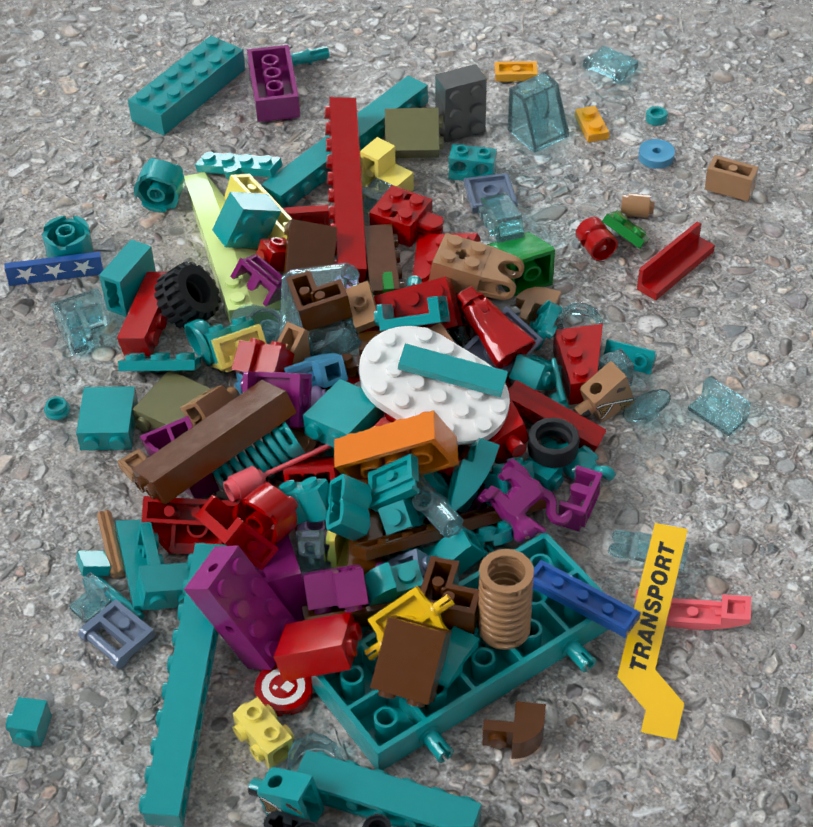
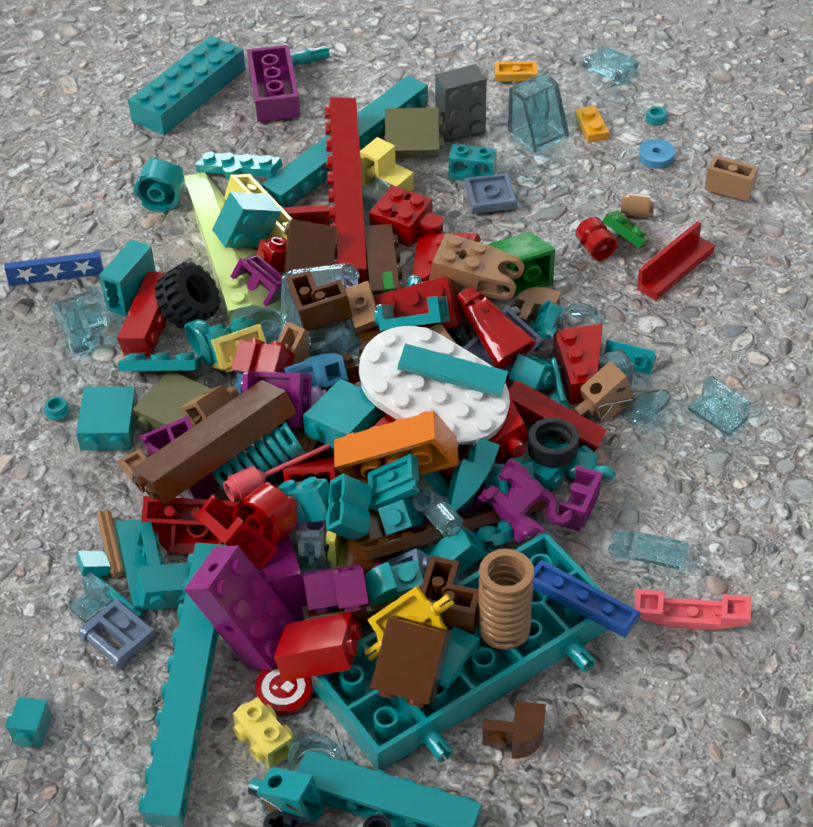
(67, 236): teal brick -> none
(501, 217): clear light blue brick -> none
(645, 639): yellow sticker -> none

